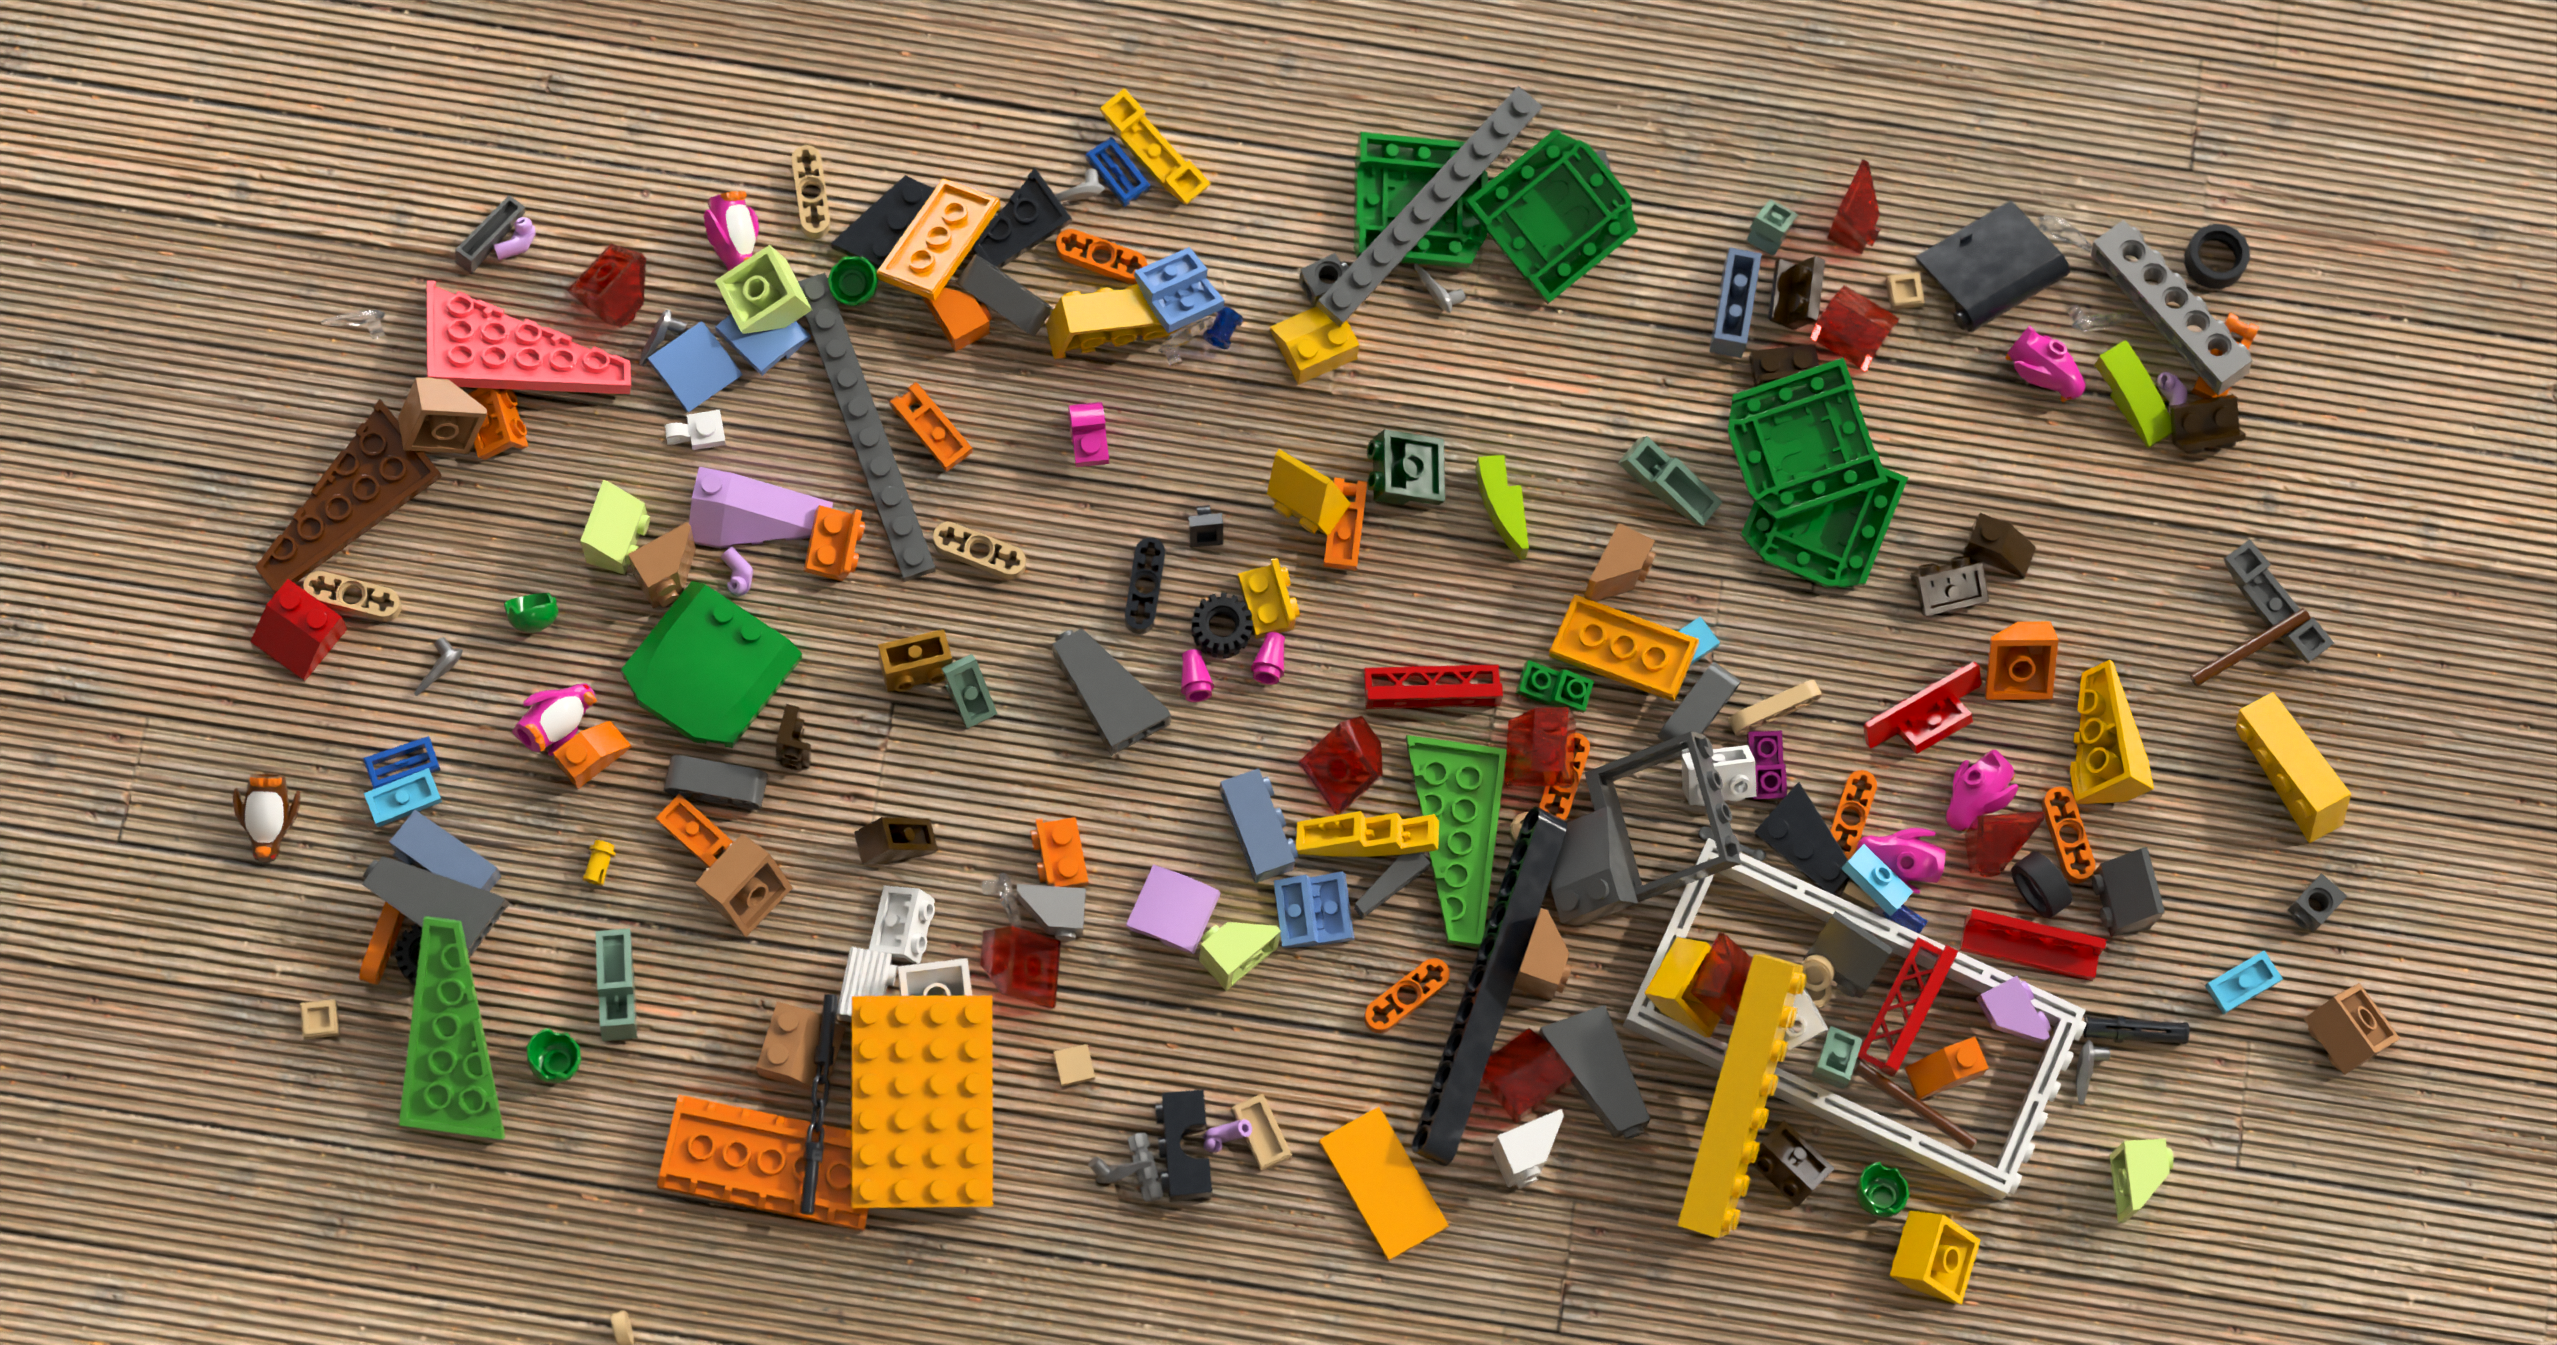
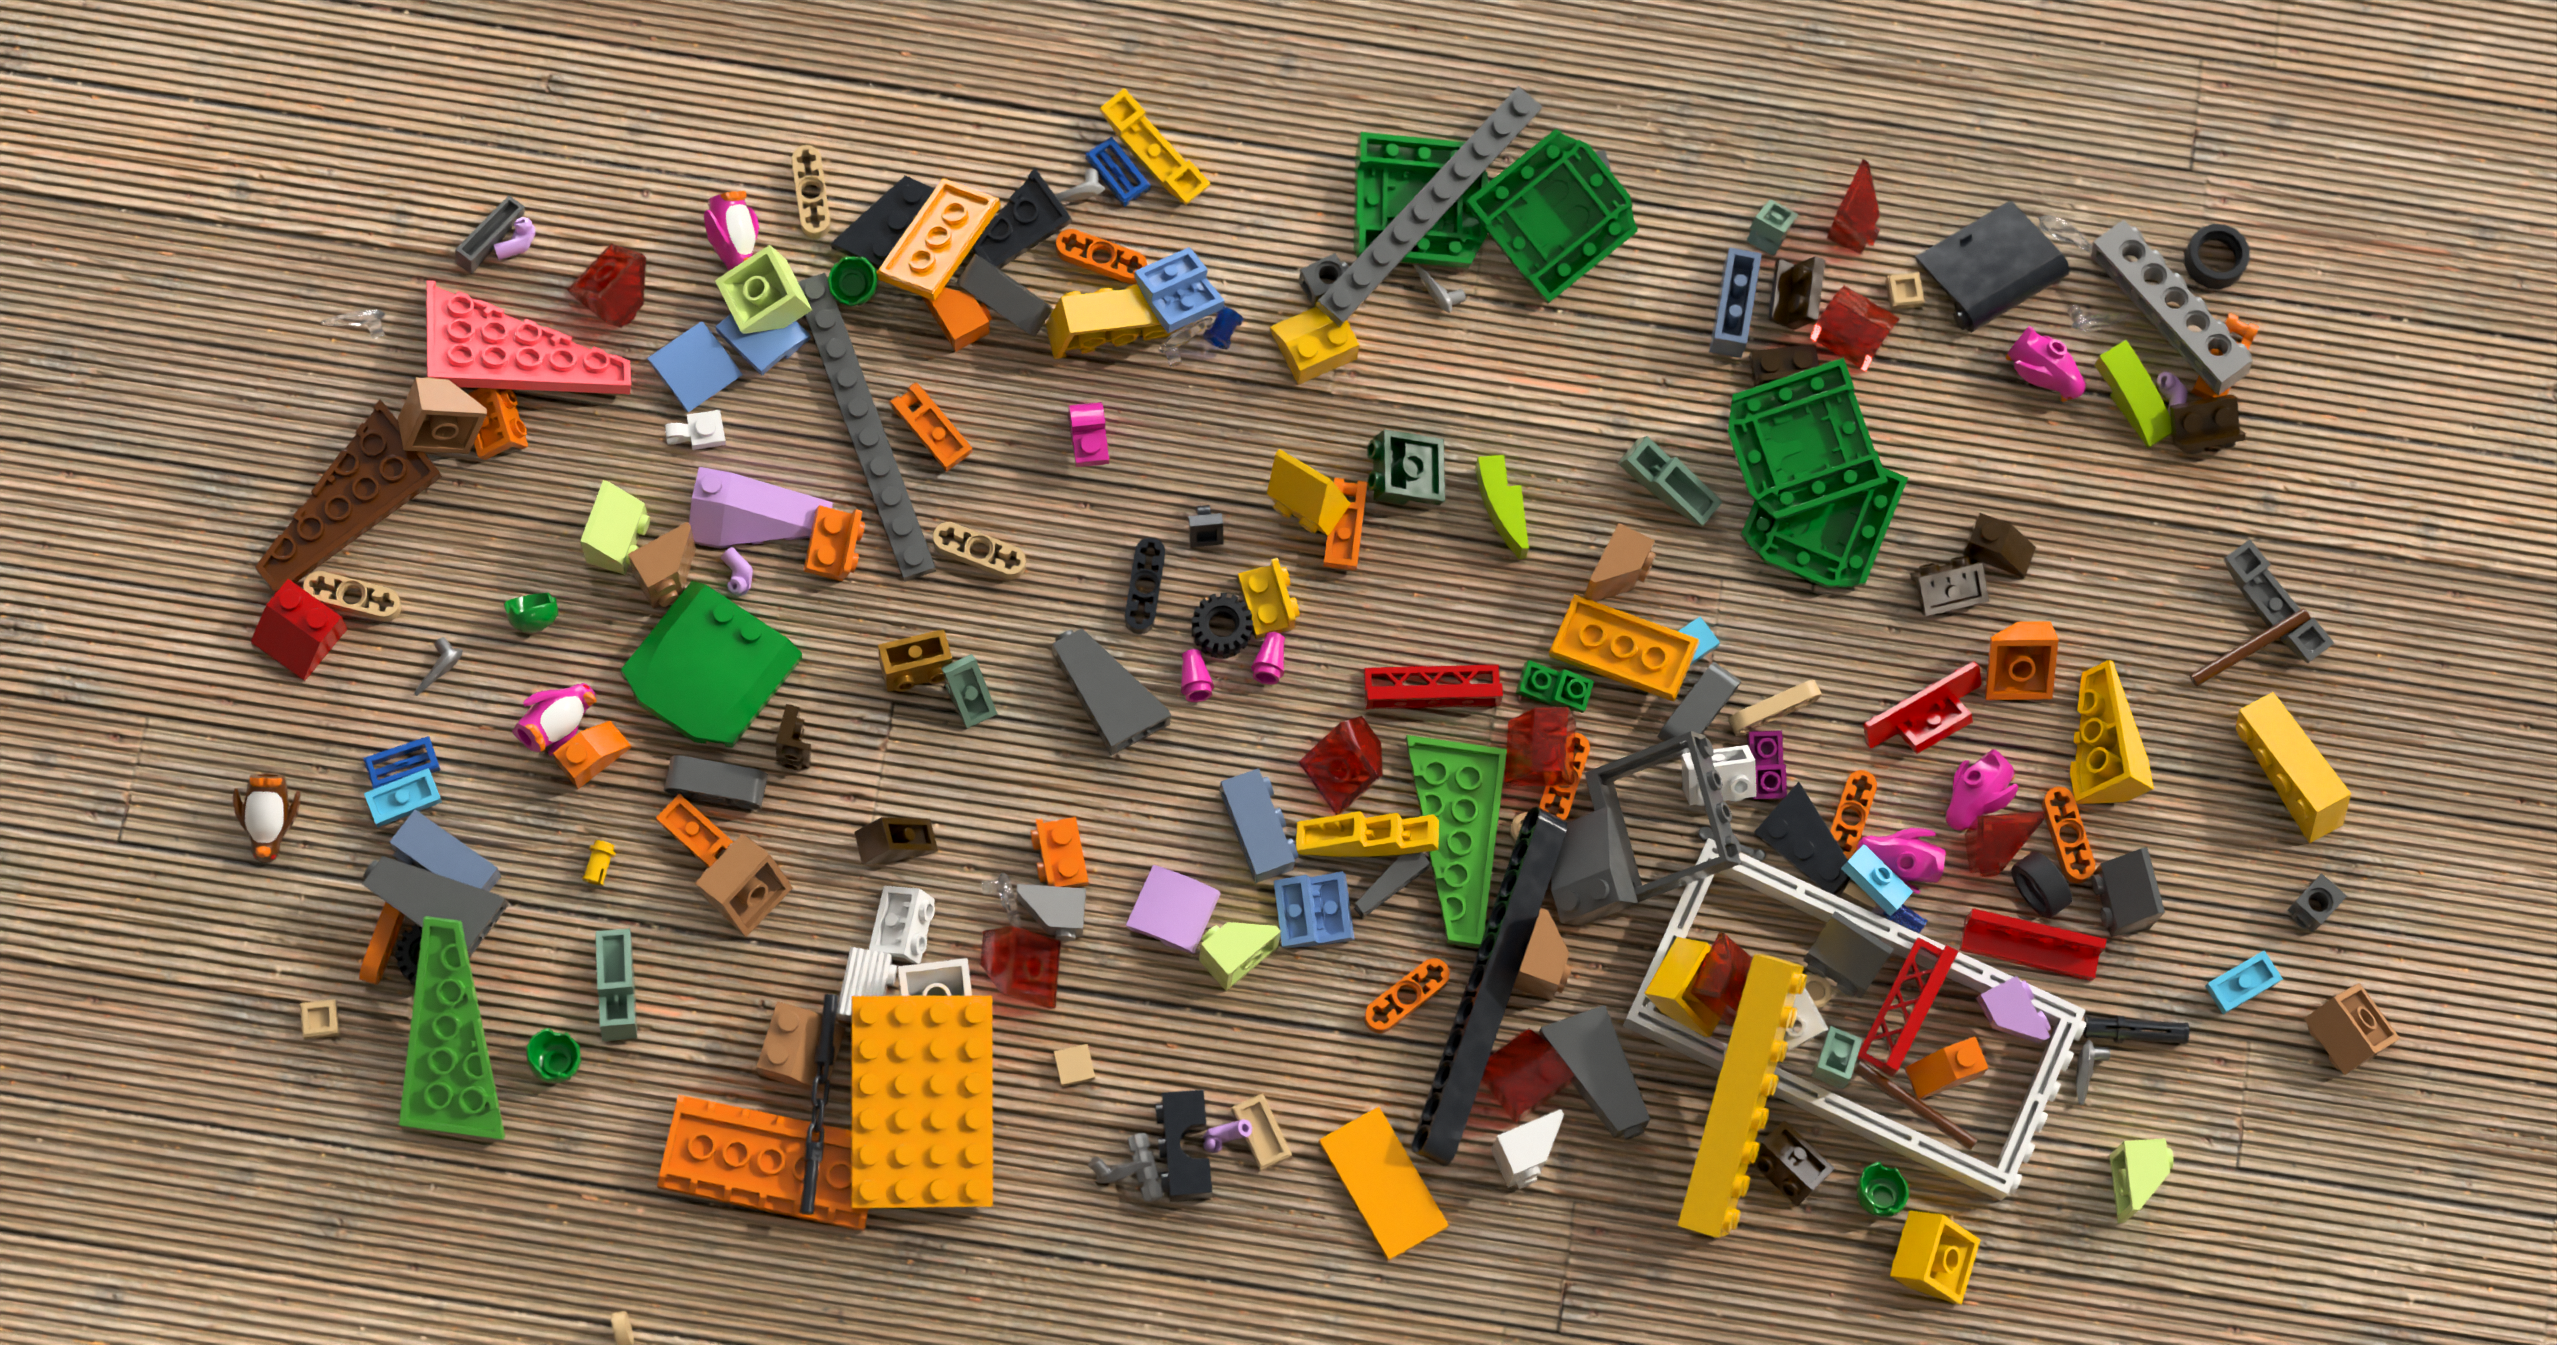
(663, 324): flat silver bar -> none
(1818, 971): tan tile -> none

